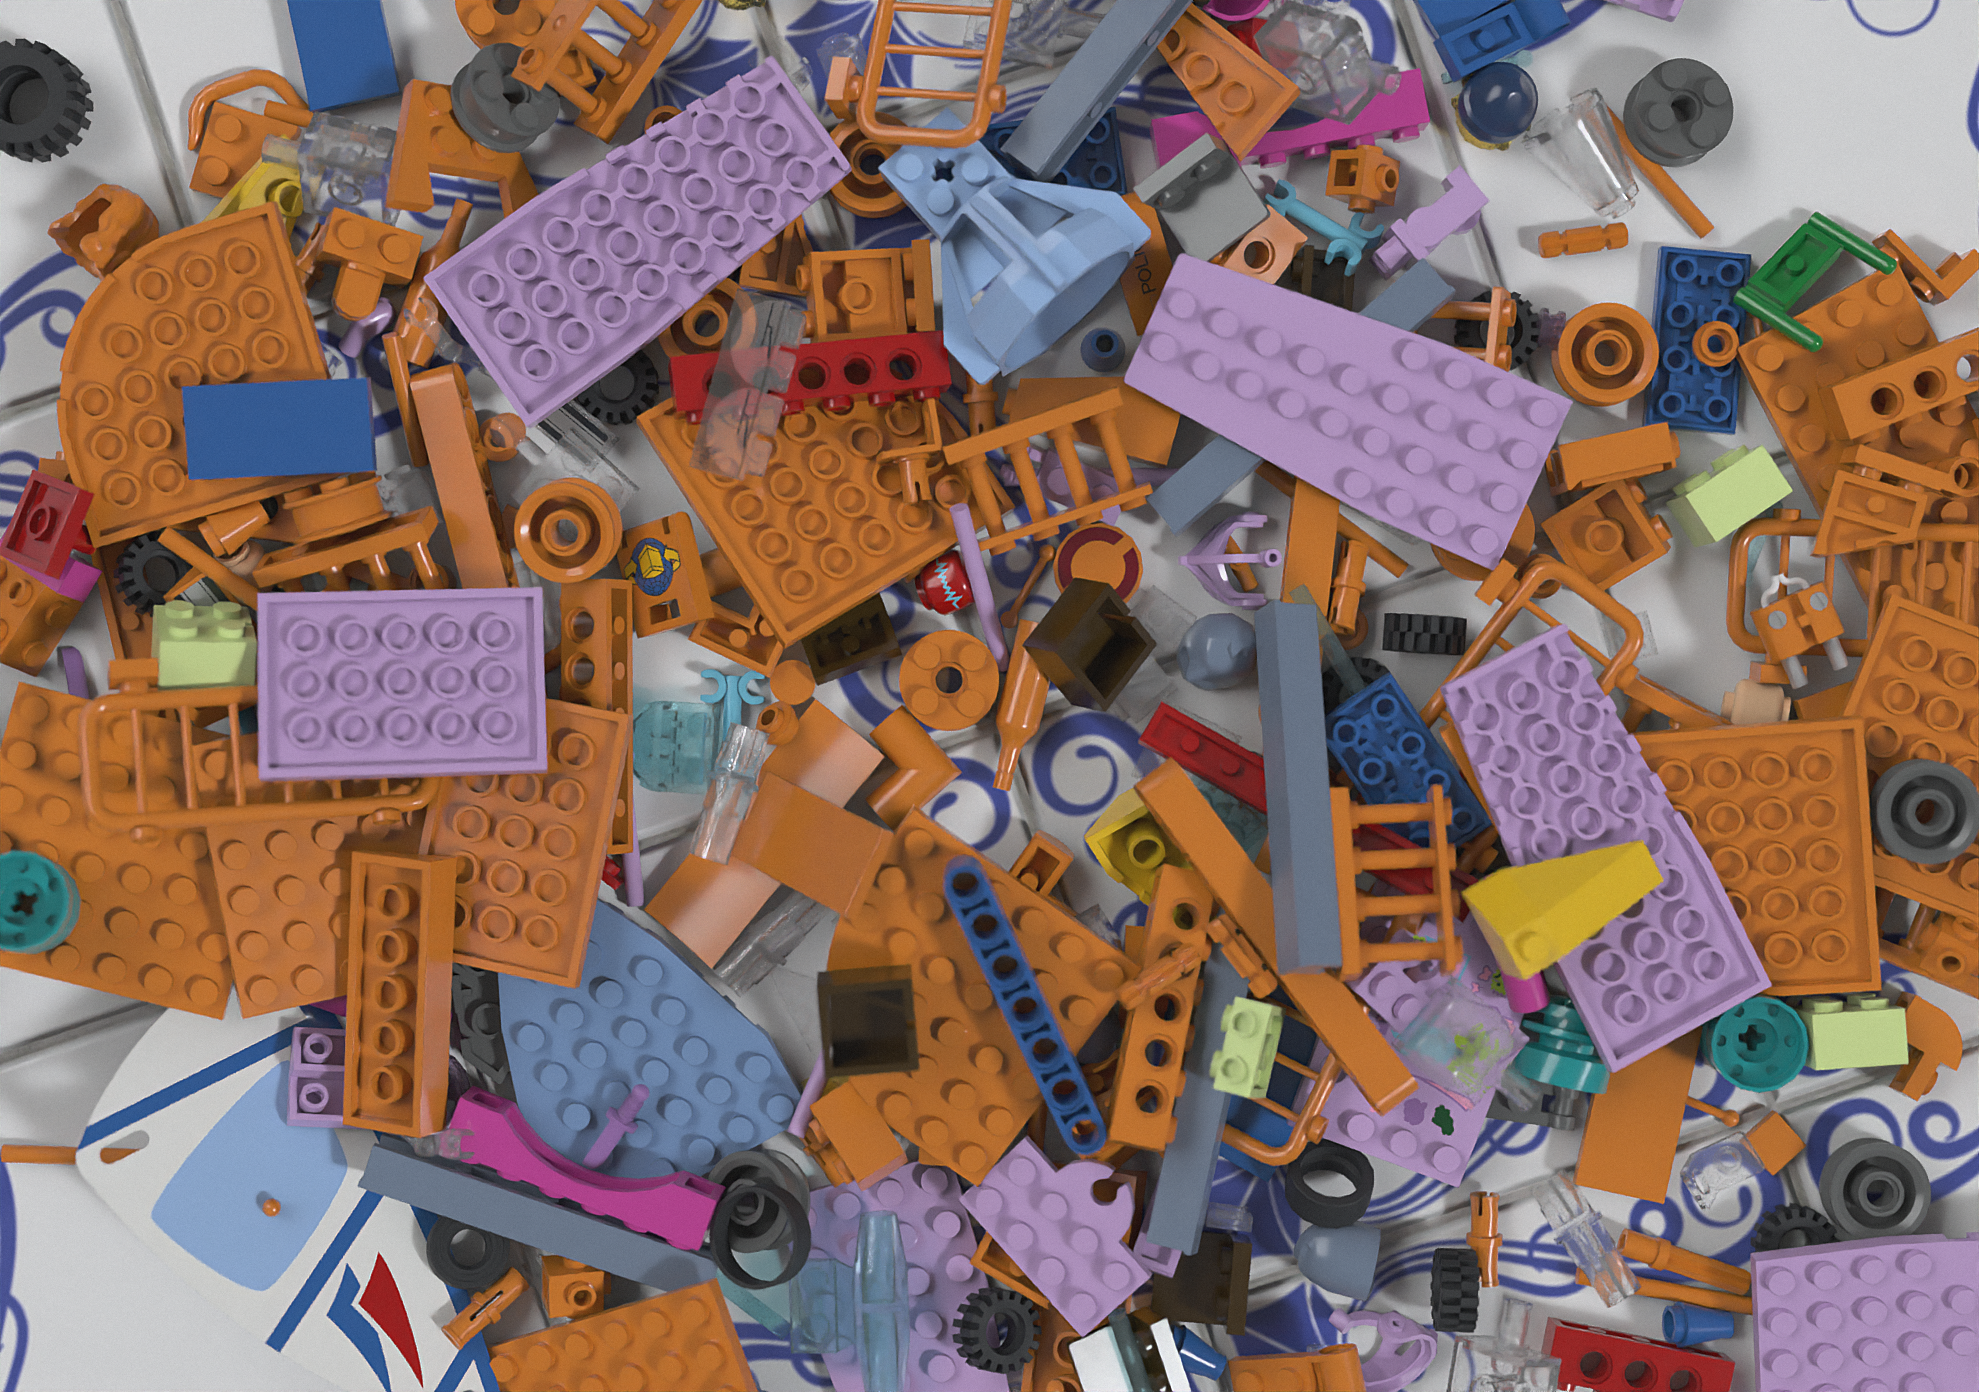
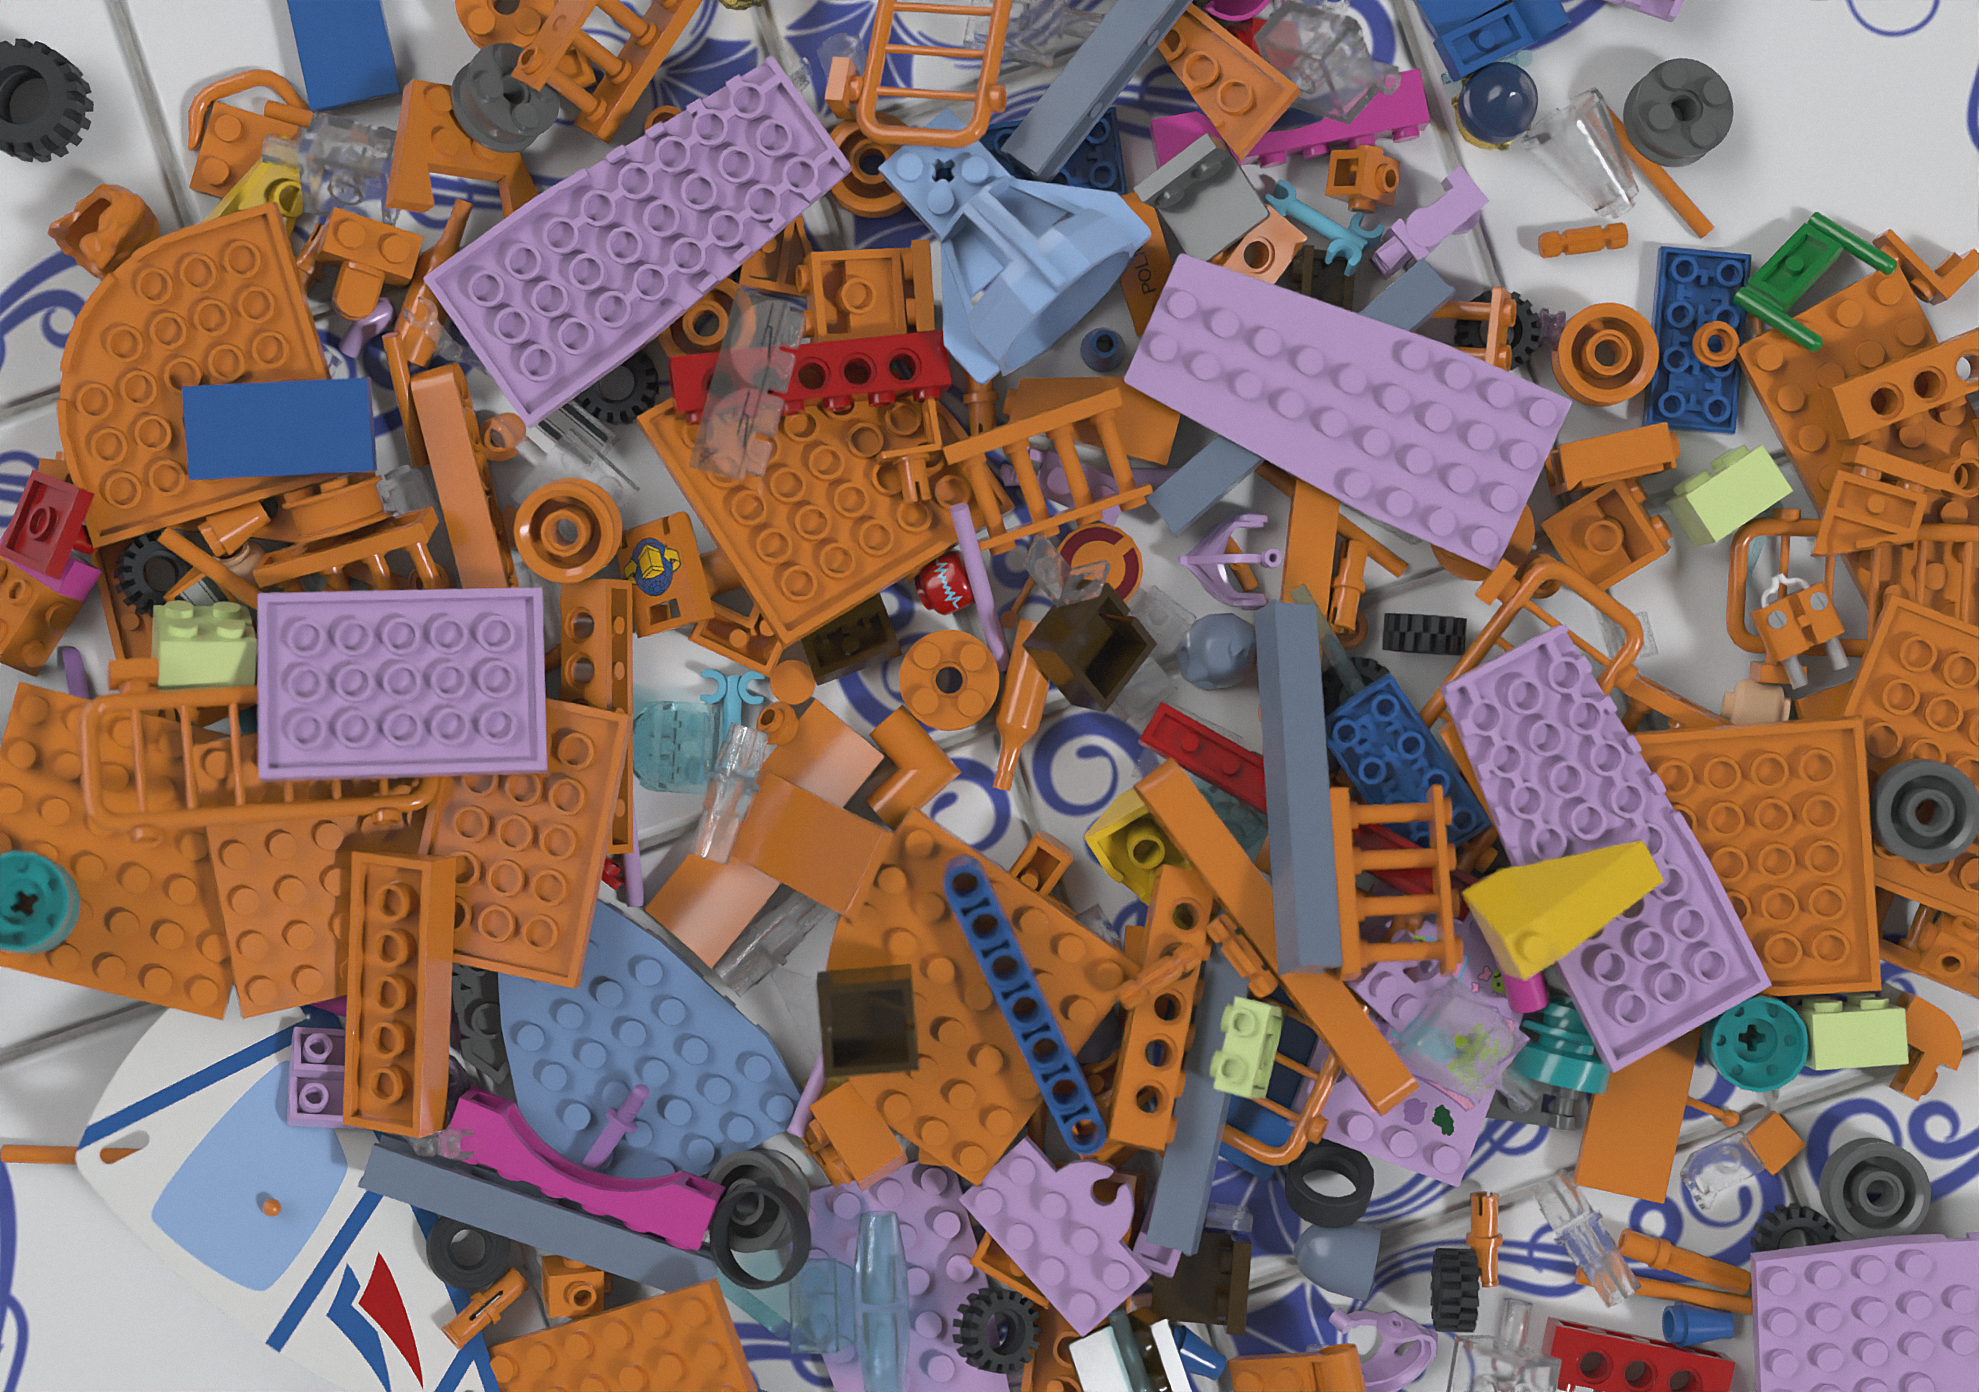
(1058, 578): none -> clear bracket

